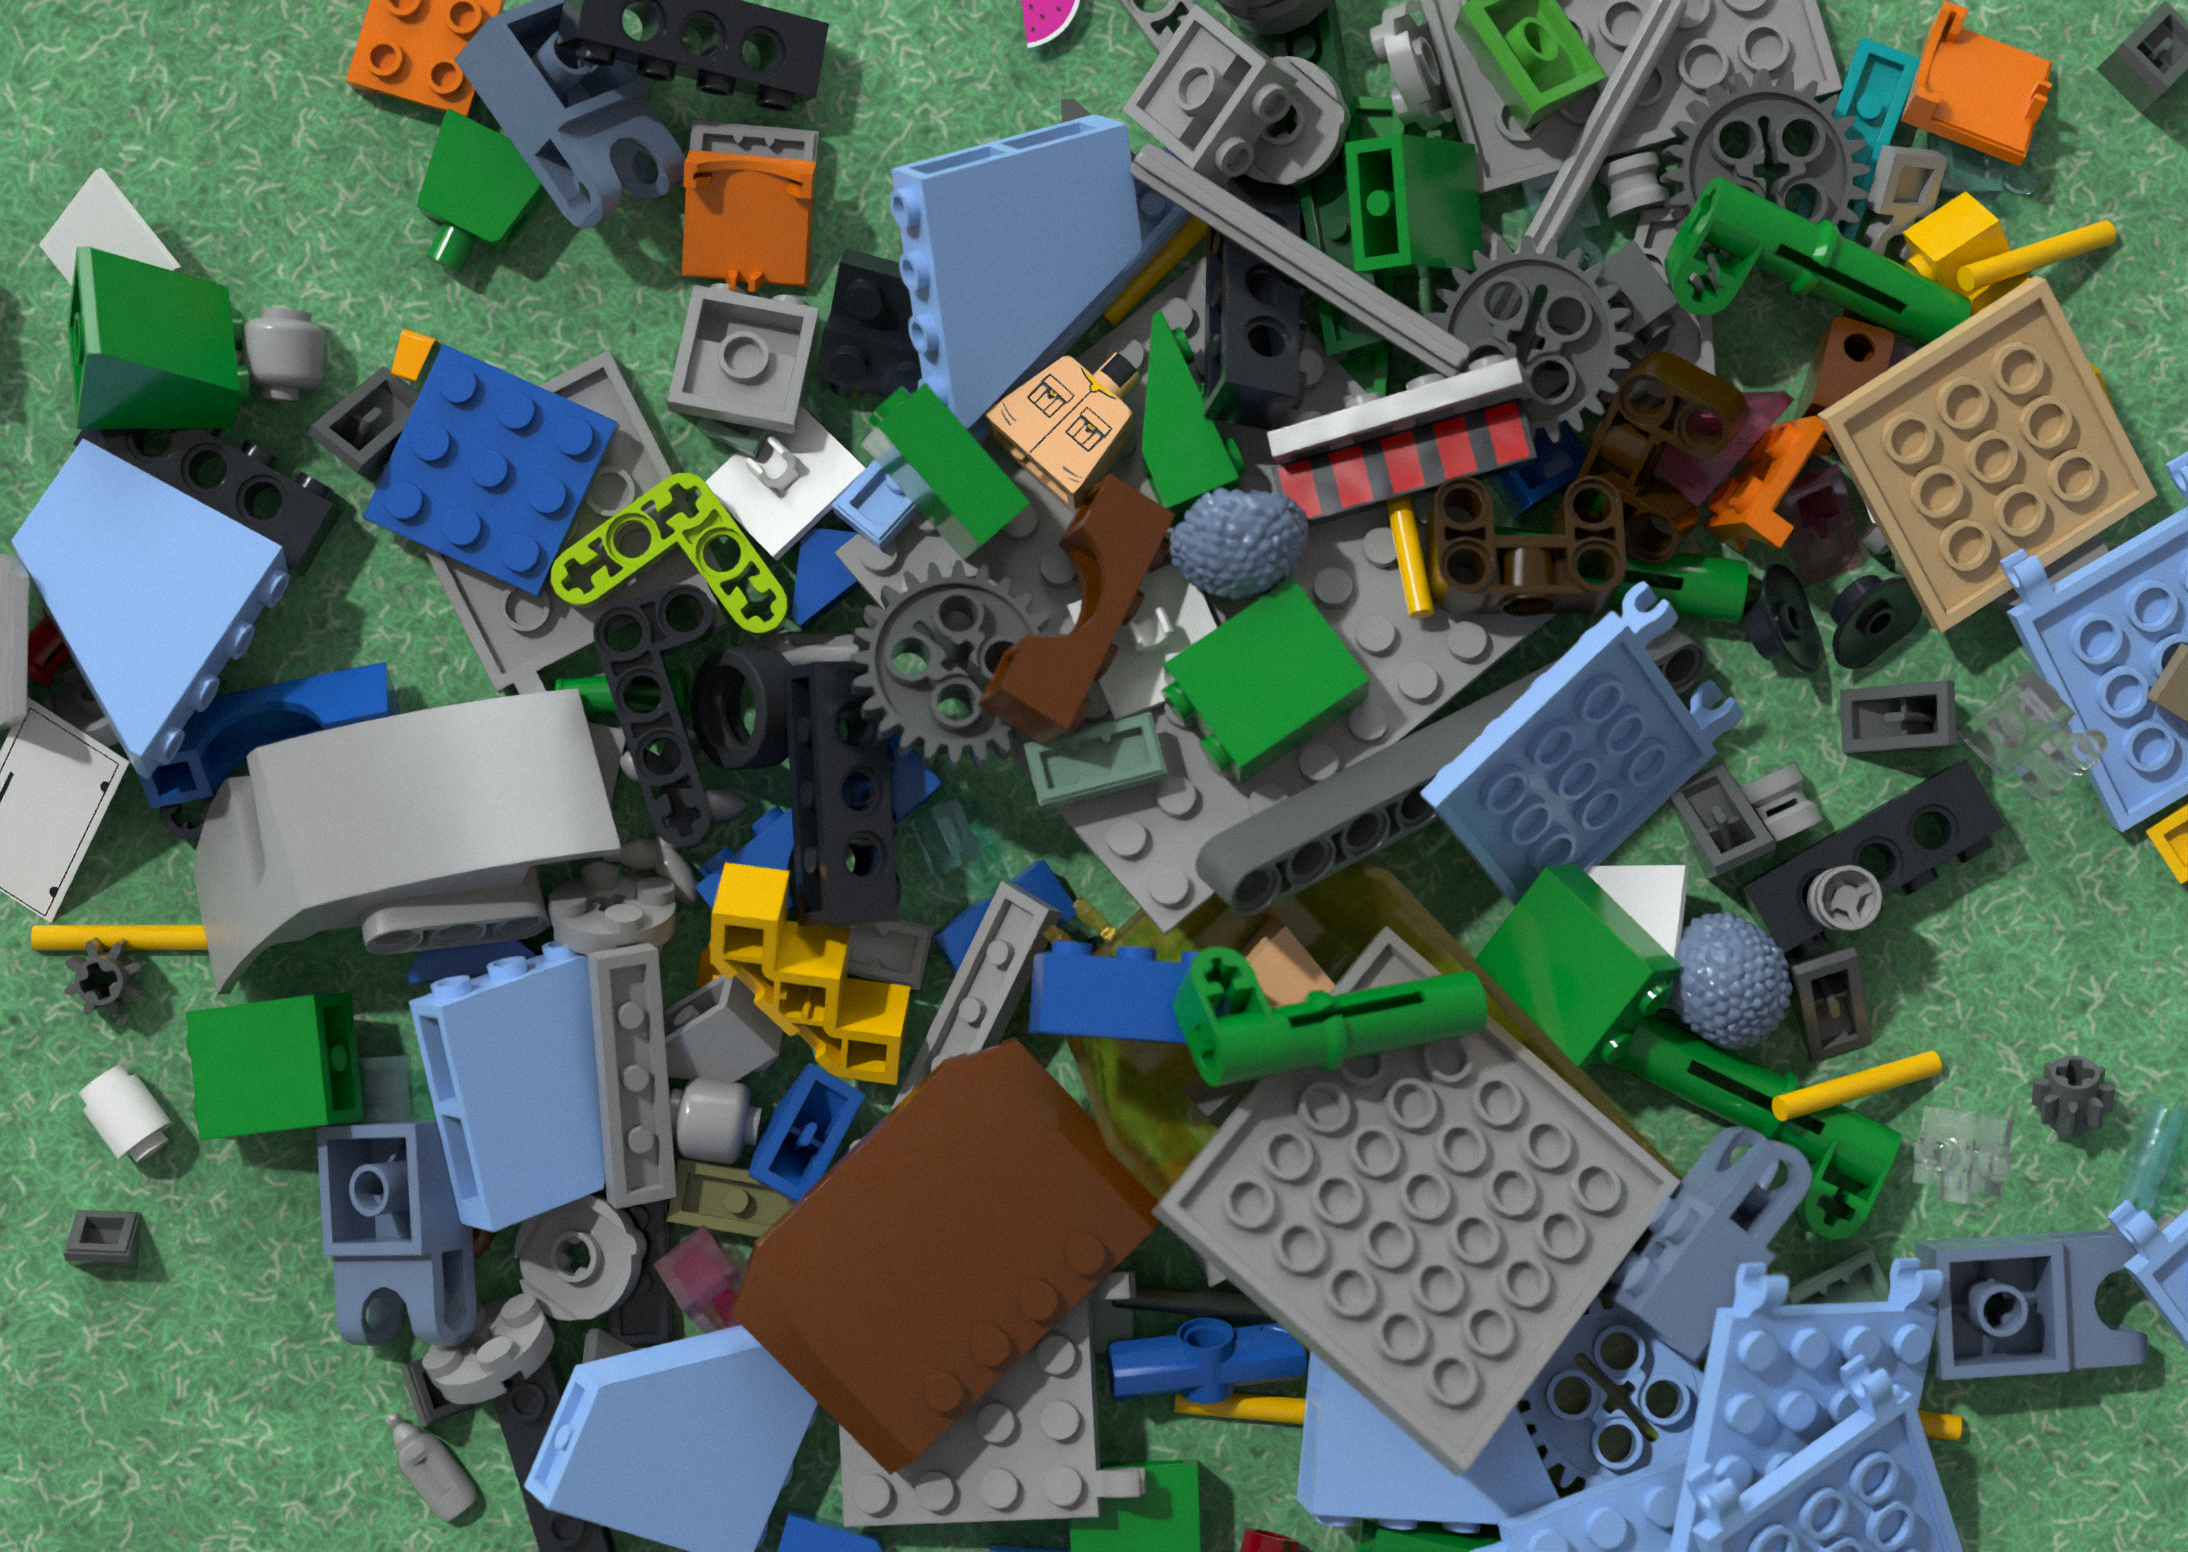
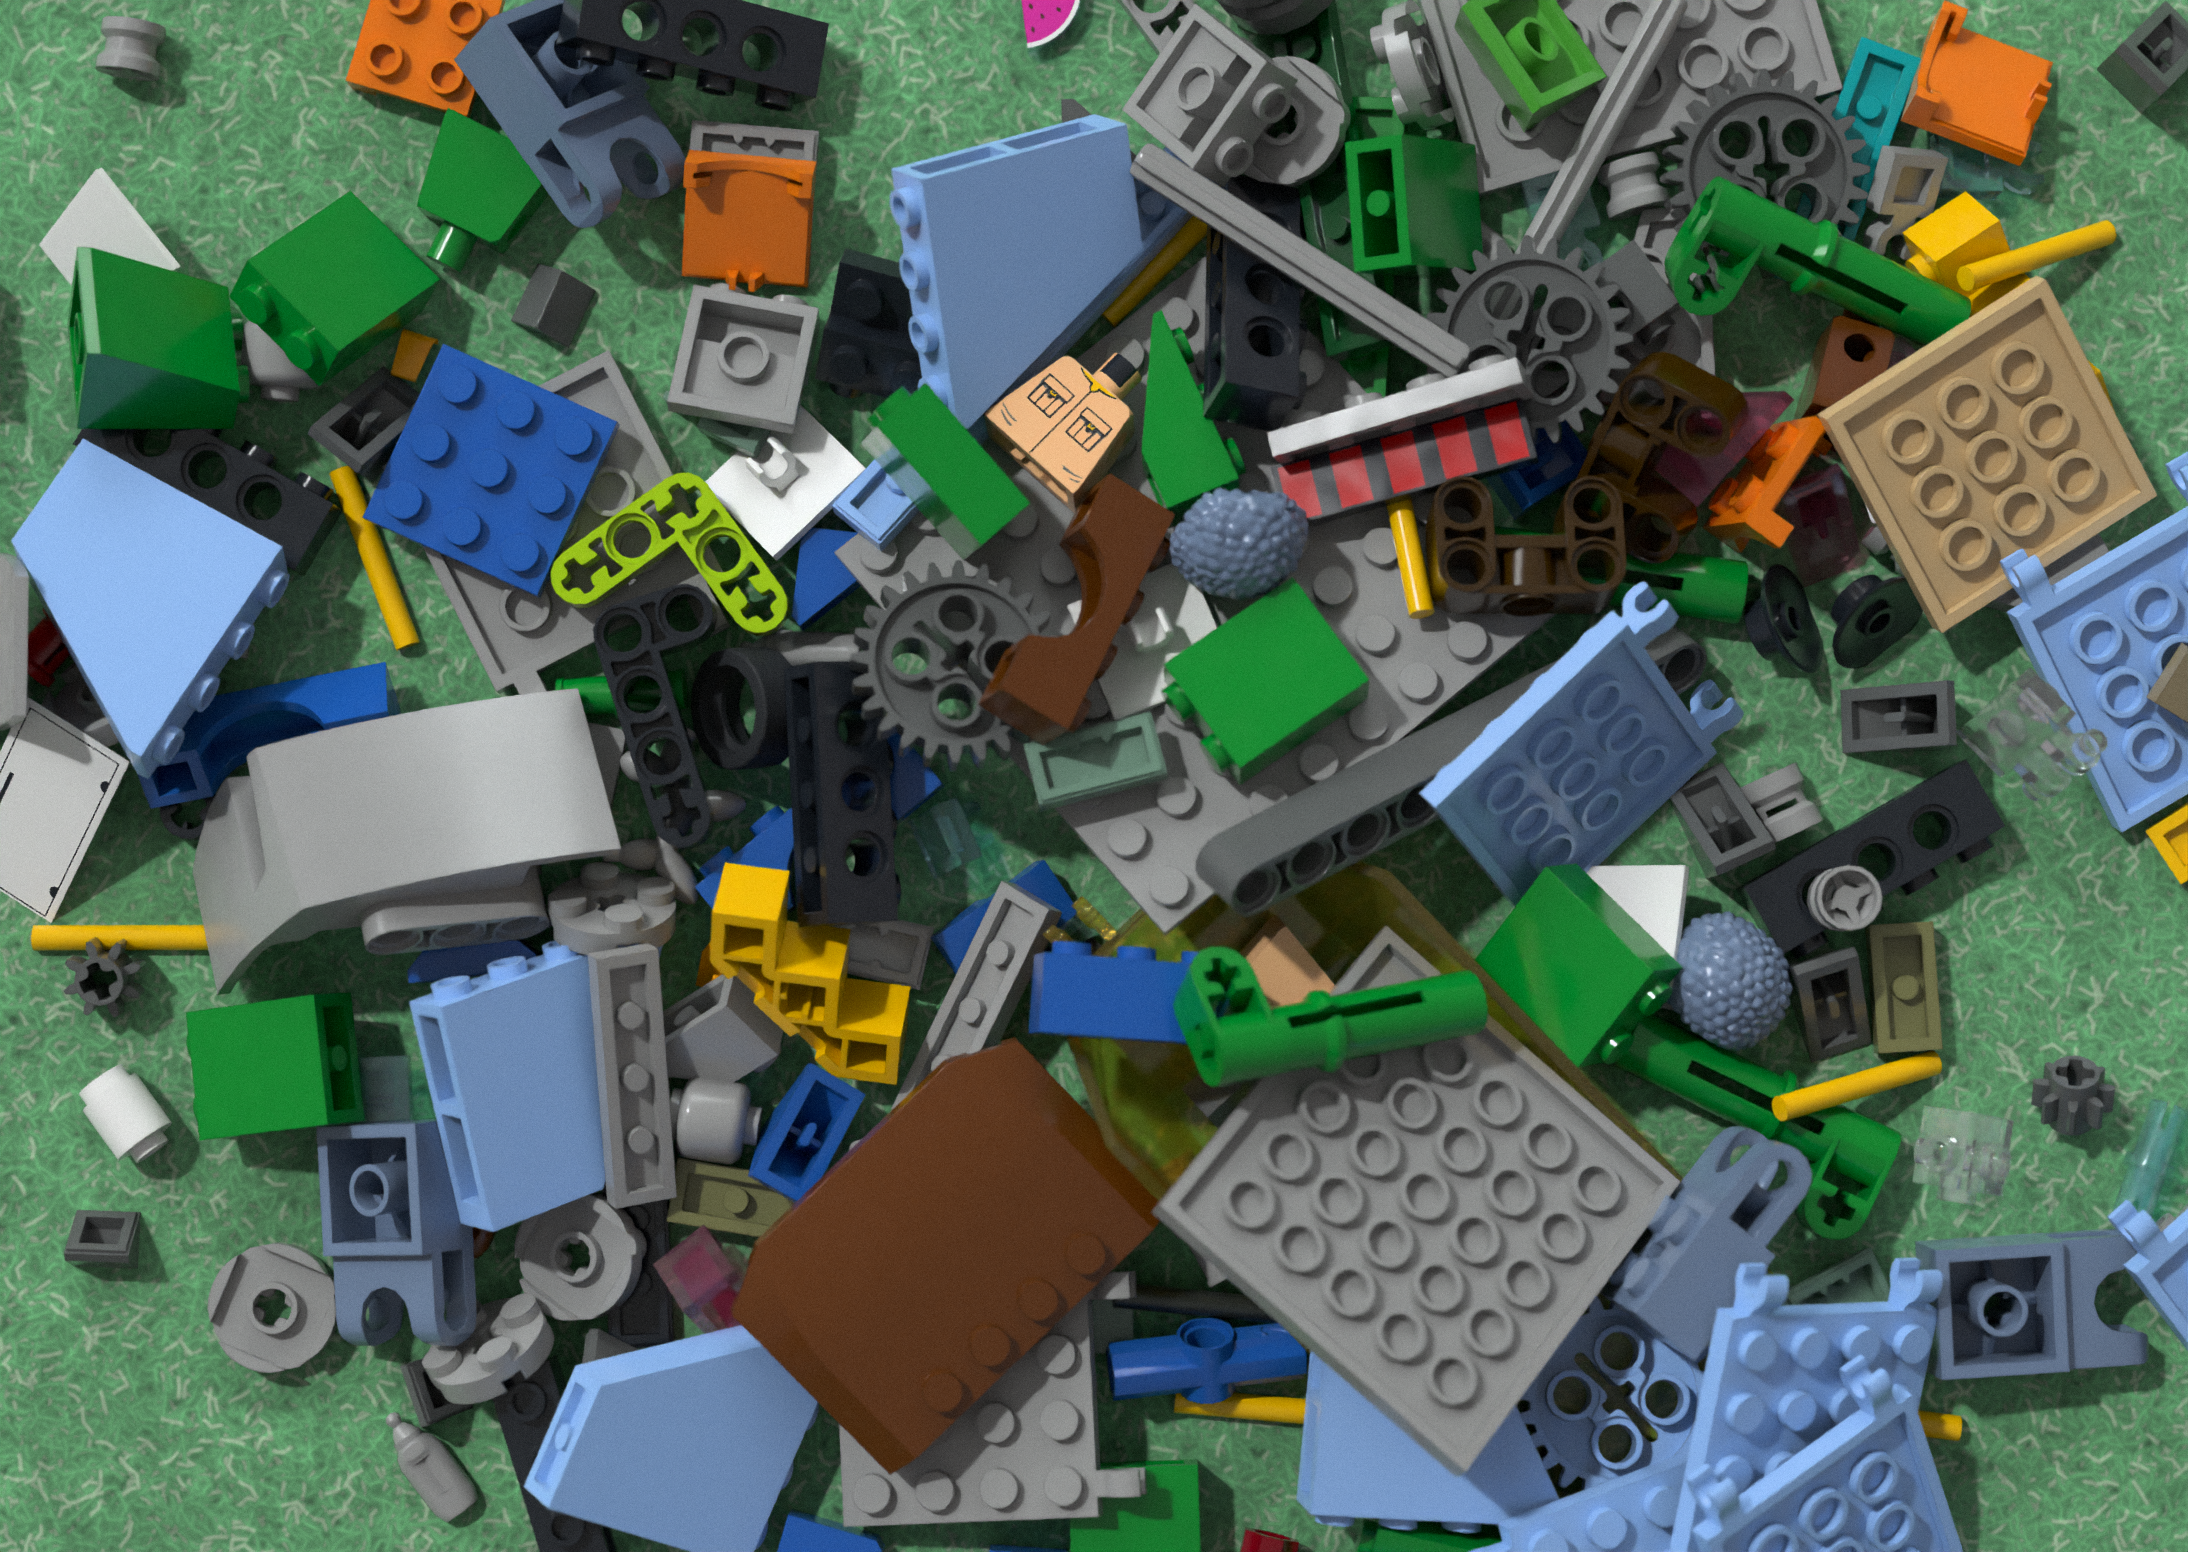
(130, 48): none -> light grey wheel
(241, 1322): none -> light grey plate
(333, 288): none -> green brick
(374, 558): none -> yellow bar
(553, 304): none -> dark grey slope
(1903, 987): none -> olive plate

